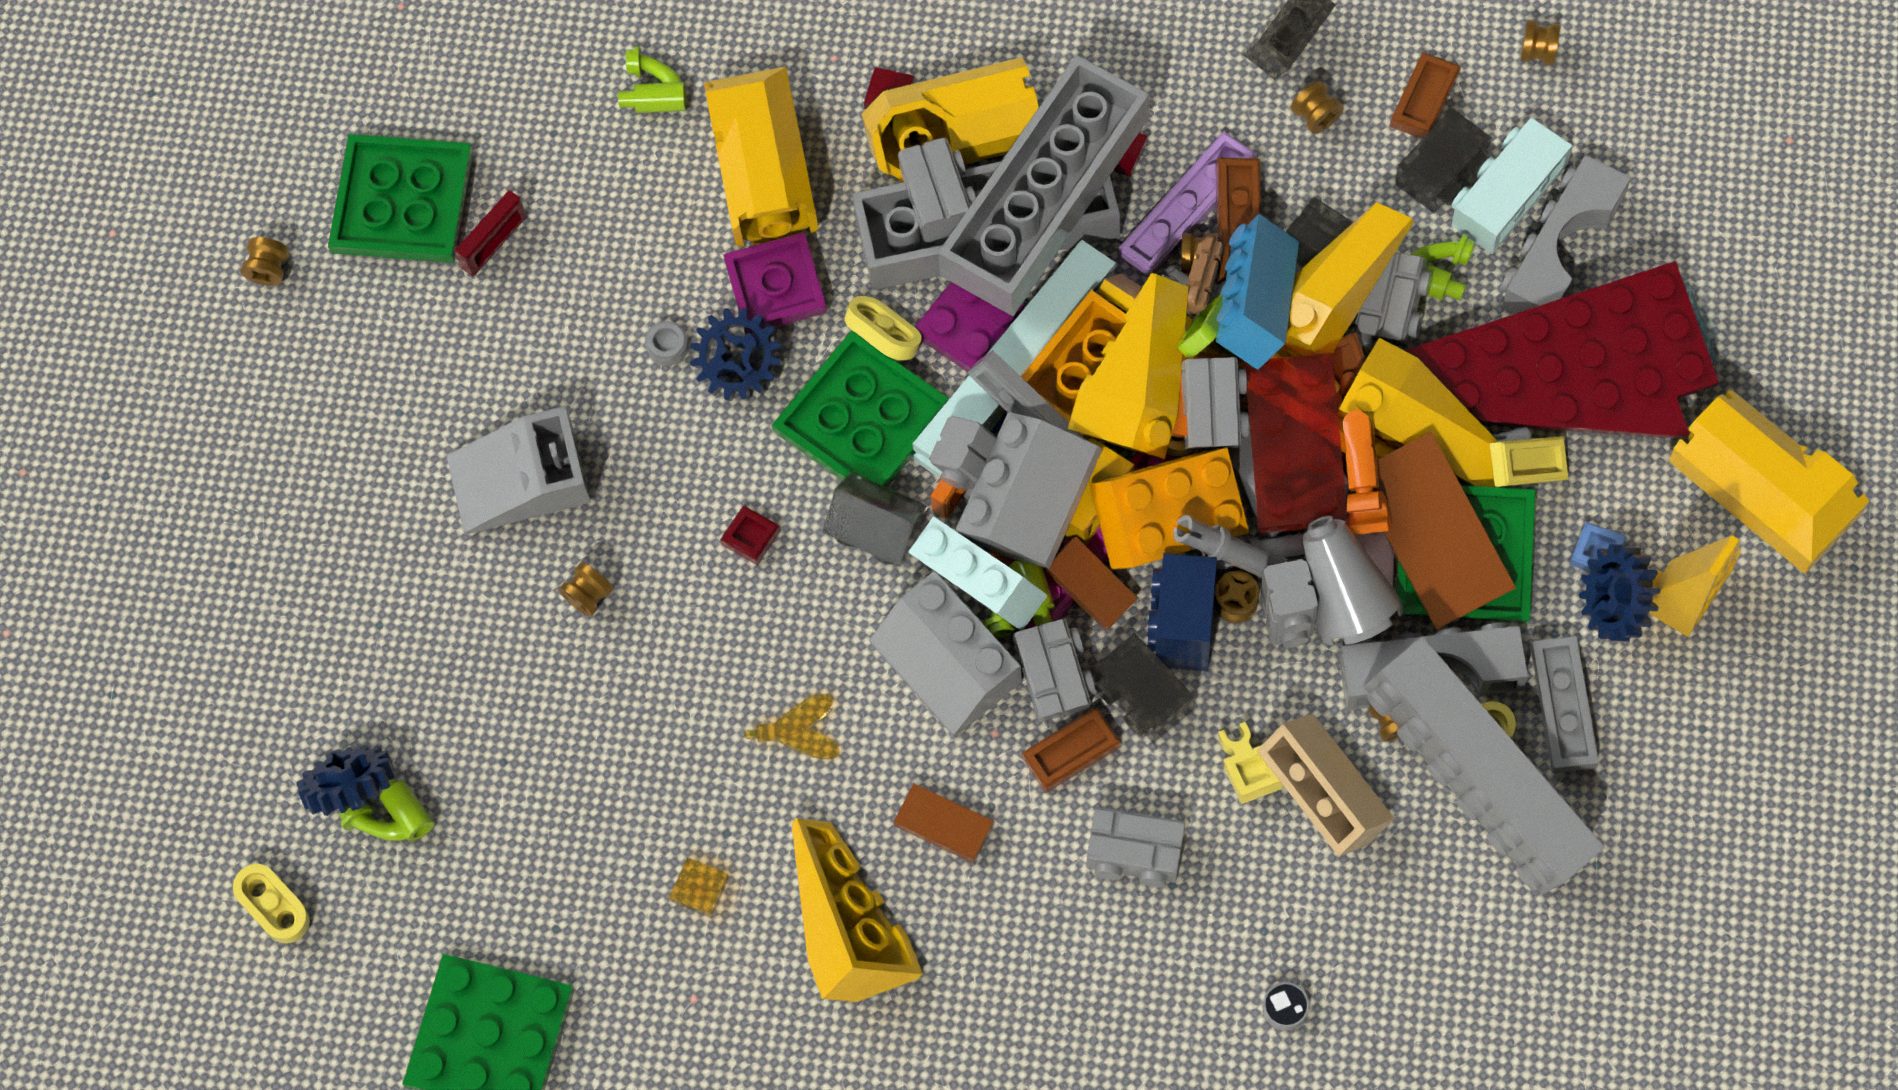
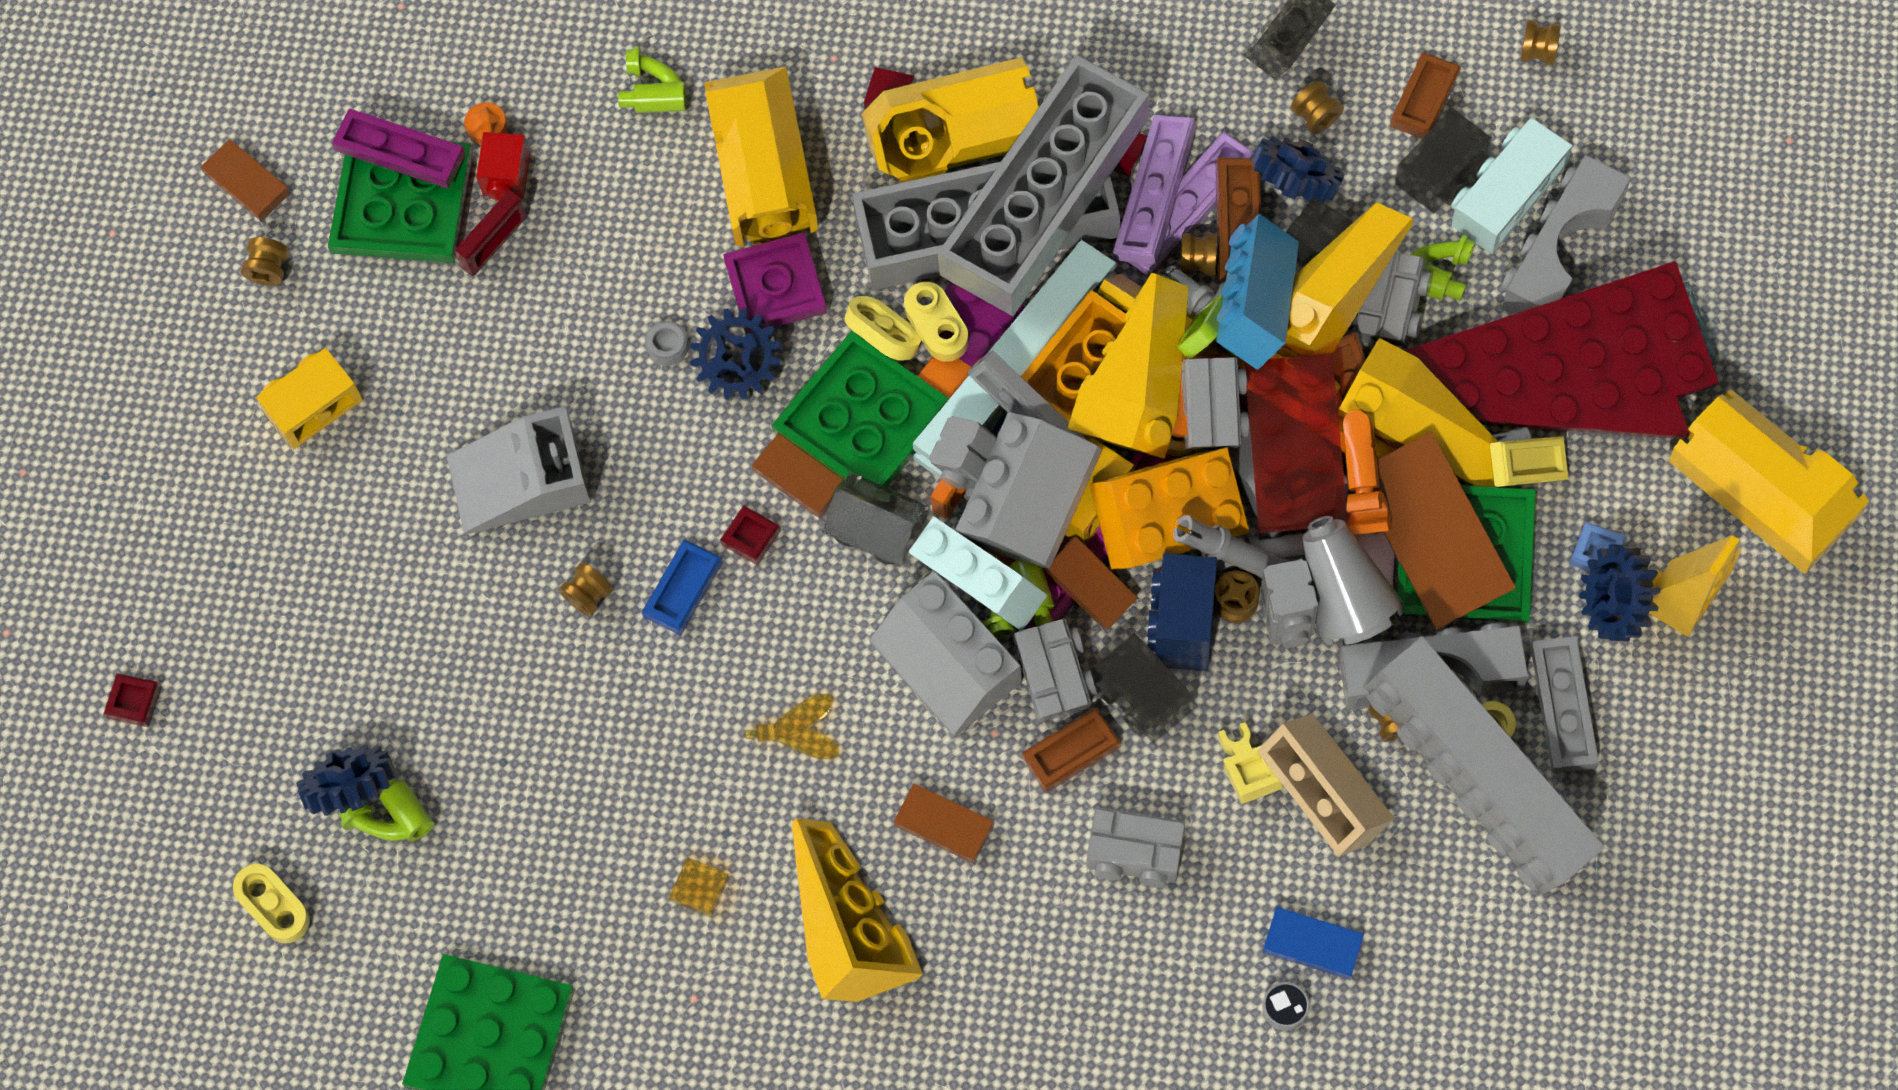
(132, 700): none -> dark red tile
(245, 180): none -> dark orange tile
(309, 397): none -> yellow brick
(398, 148): none -> magenta plate
(484, 118): none -> orange tile
(503, 164): none -> red brick
(682, 587): none -> blue tile
(797, 475): none -> dark orange tile
(934, 319): none -> light yellow plate
(935, 187): light grey brick -> none
(945, 376): none -> orange tile
(1155, 189): none -> lavender tile
(1203, 274): medium nougat axle -> none
(1297, 169): none -> dark blue gear
(1313, 943): none -> blue tile

